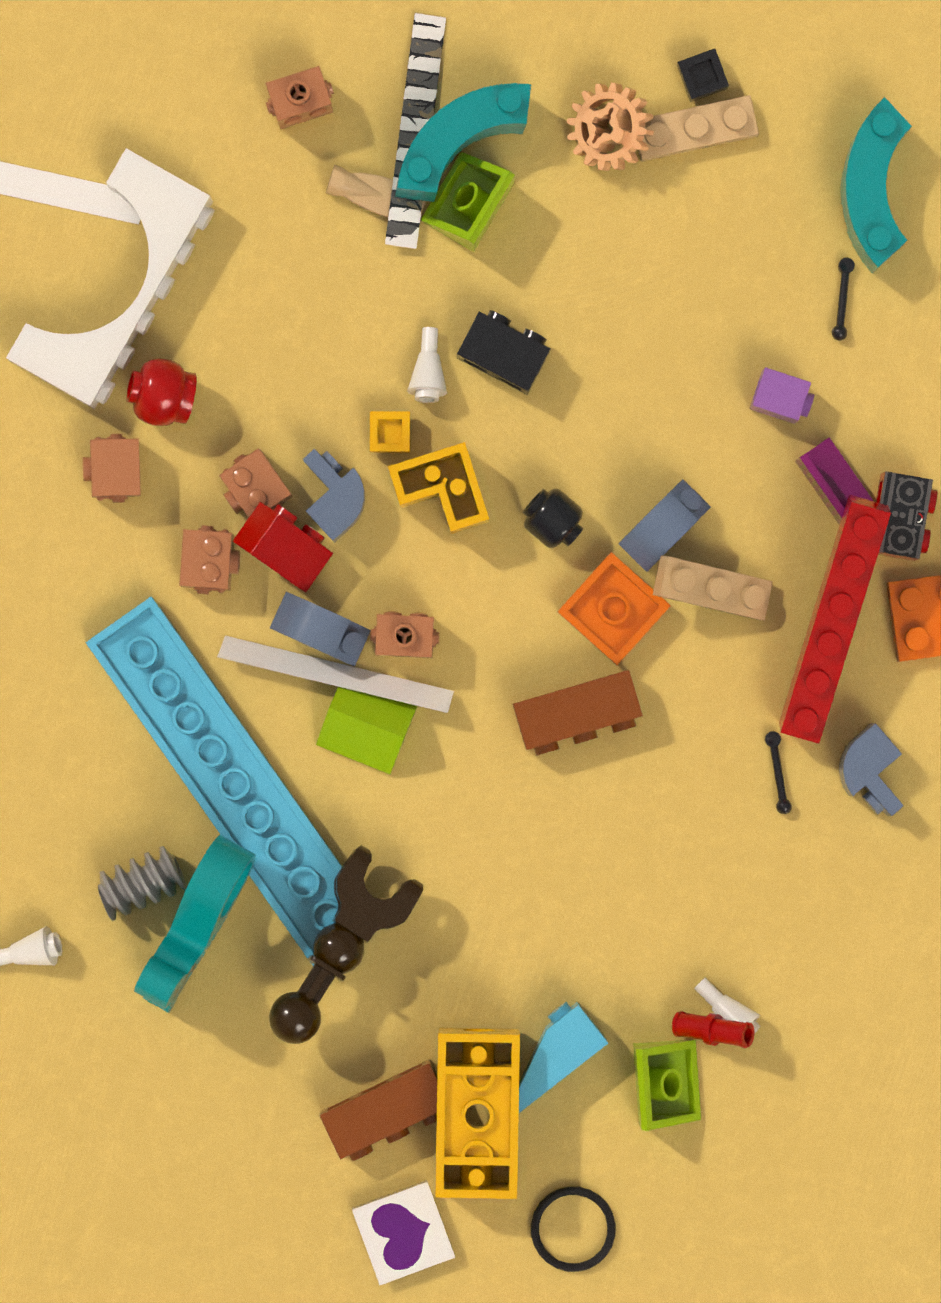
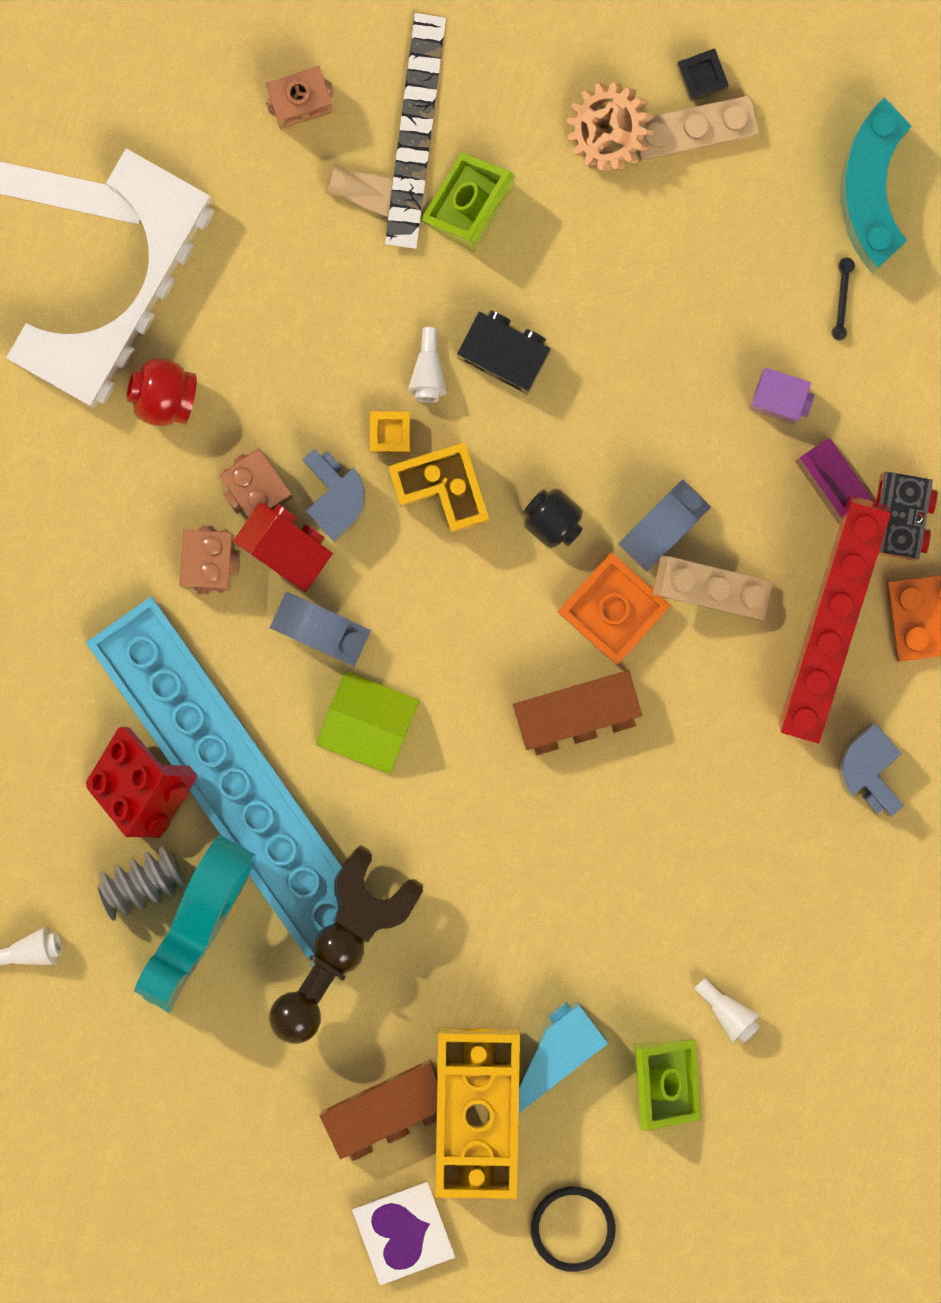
(113, 468): nougat head -> none
(136, 788): none -> red bracket
(336, 674): white sticker -> none
(420, 626): nougat head -> none
(454, 127): teal brick -> none
(713, 1029): red pin -> none
(772, 740): black hinge -> none

